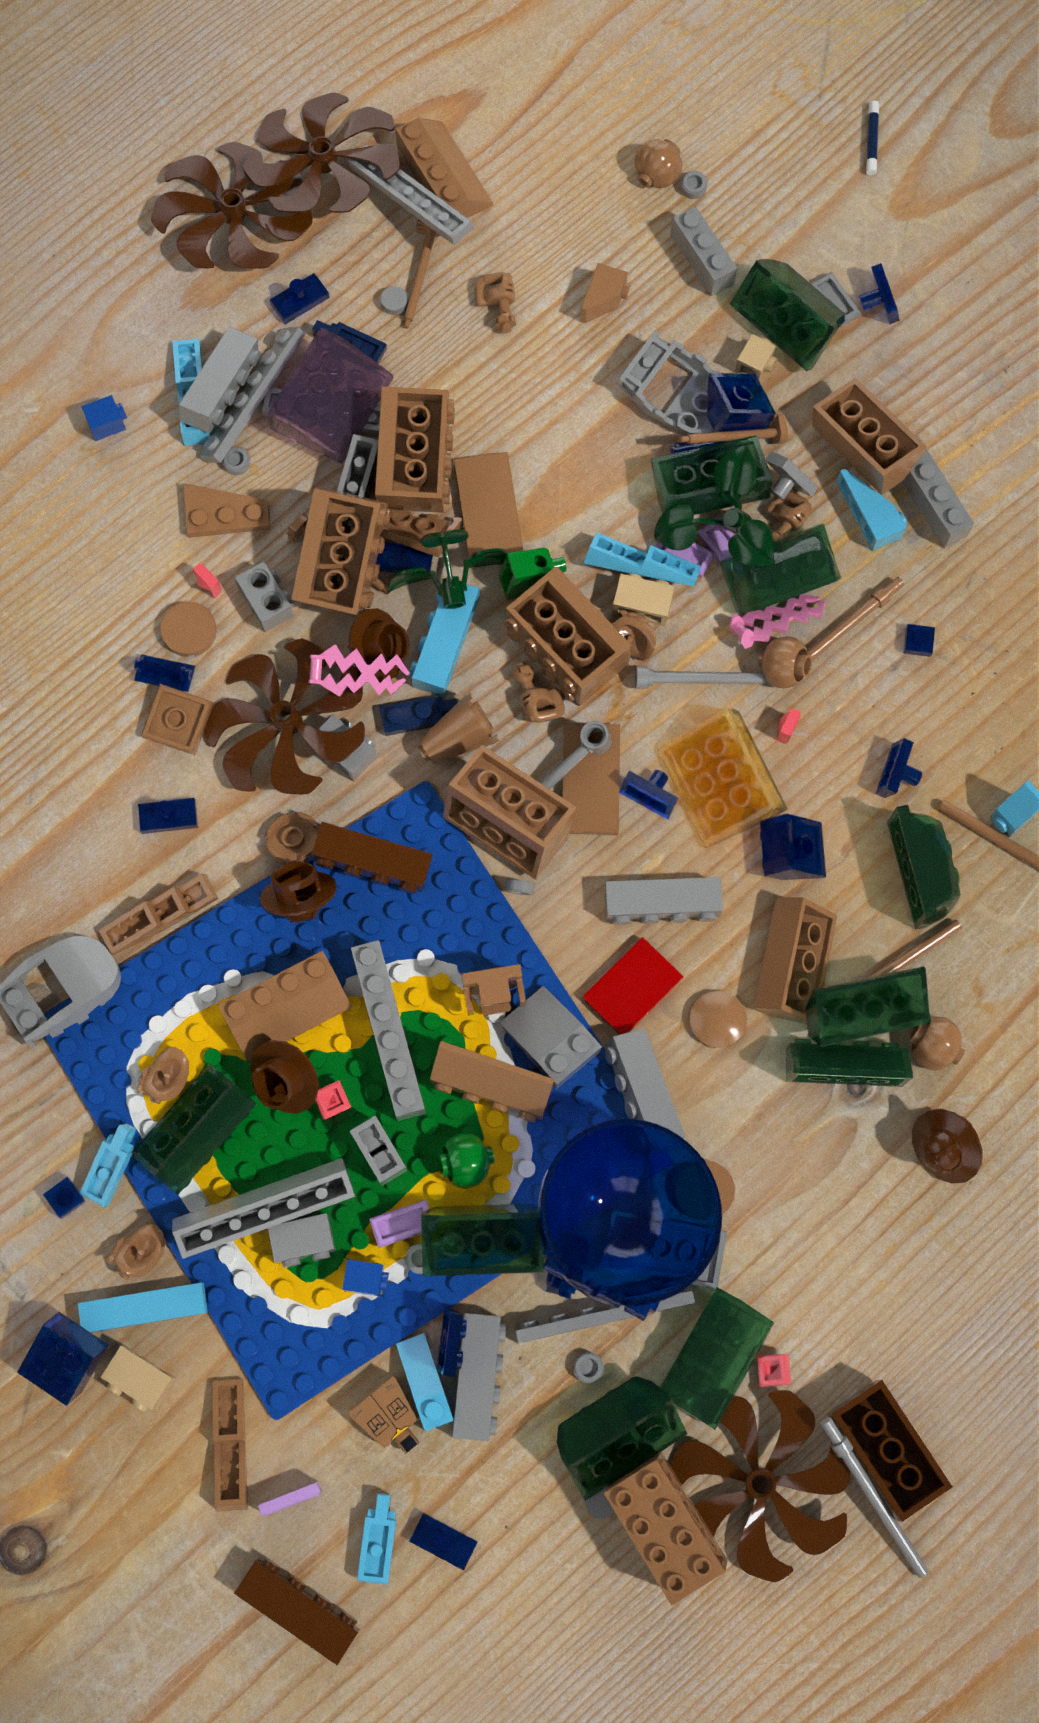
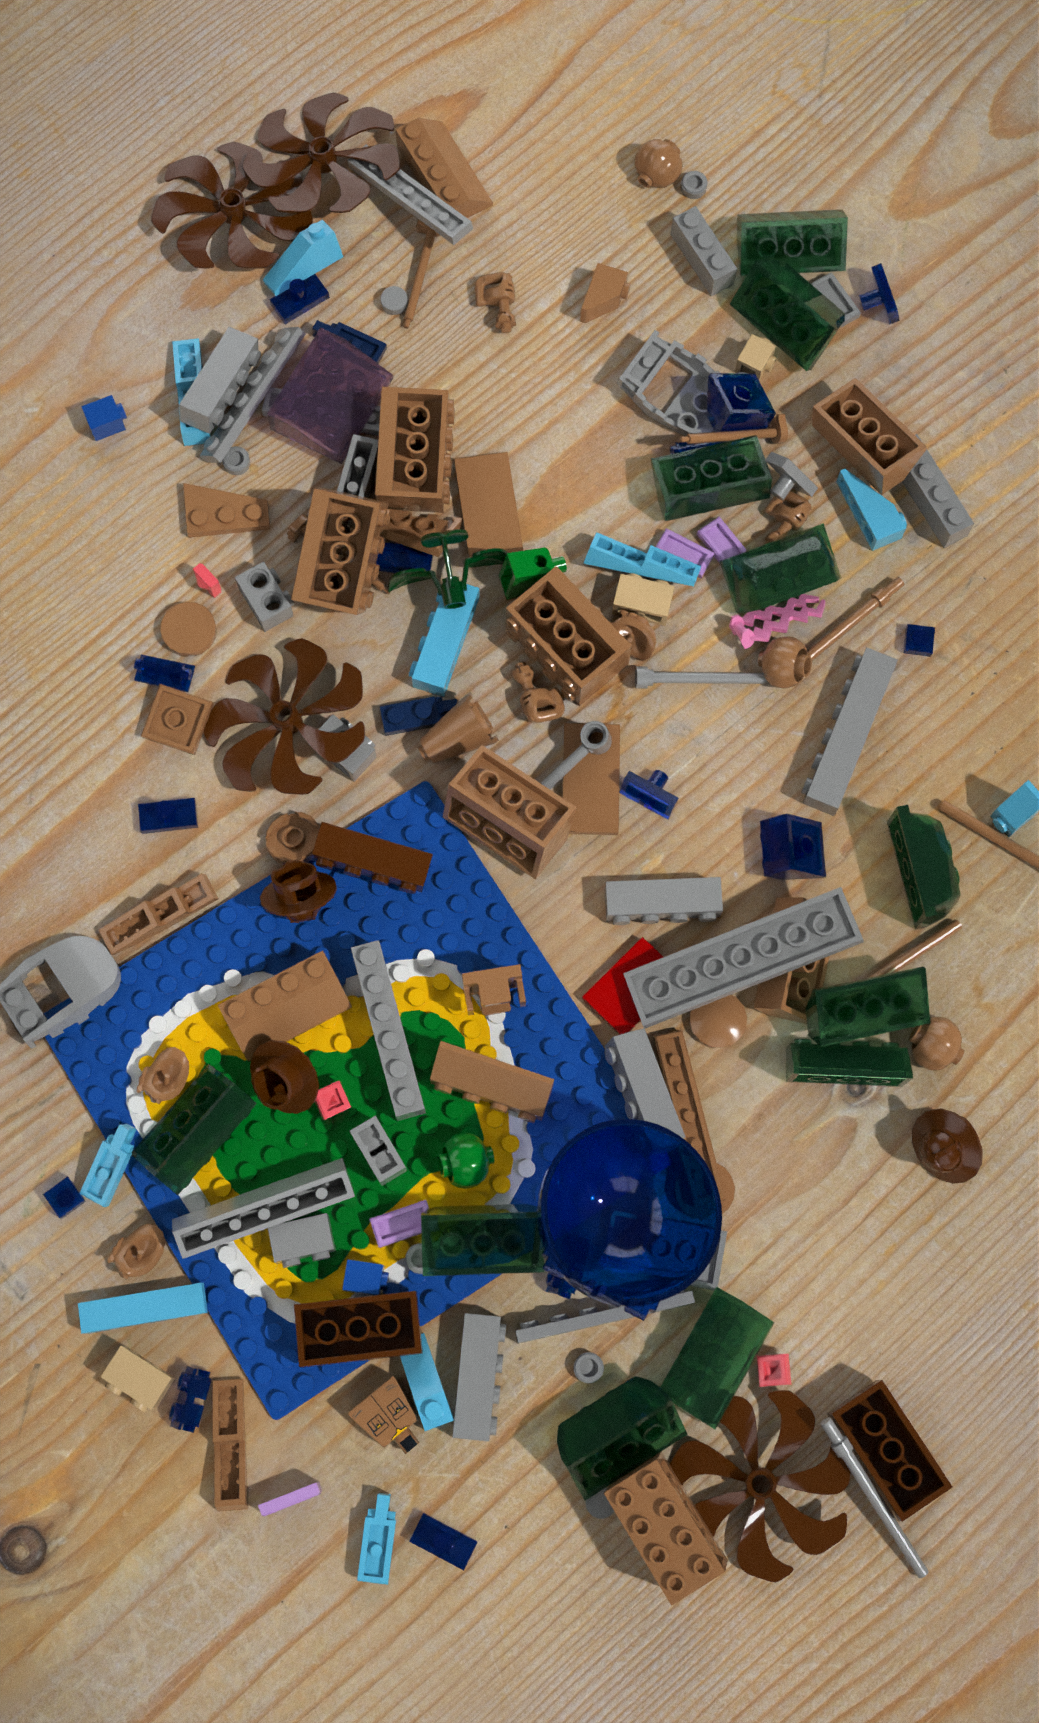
(62, 1358): clear blue brick -> none
(190, 1387): none -> clear blue hinge
(297, 1610): reddish brown brick -> none
(306, 255): none -> medium azure slope
(358, 1329): none -> reddish brown brick
(368, 671): bright pink piece -> none
(378, 633): reddish brown helmet -> none
(452, 1330): clear blue plate -> none
(519, 887): light grey tile -> none
(551, 1037): light grey slope -> none
(685, 1097): none -> medium nougat tile
(721, 777): clear yellow slope -> none
(743, 957): none -> light grey plate
(753, 539): dark green plant -> none
(787, 725): coral tile -> none
(800, 238): none -> clear green slope
(849, 732): none -> light grey brick
(872, 140): dark blue bar -> none
(897, 769): clear blue tile -> none

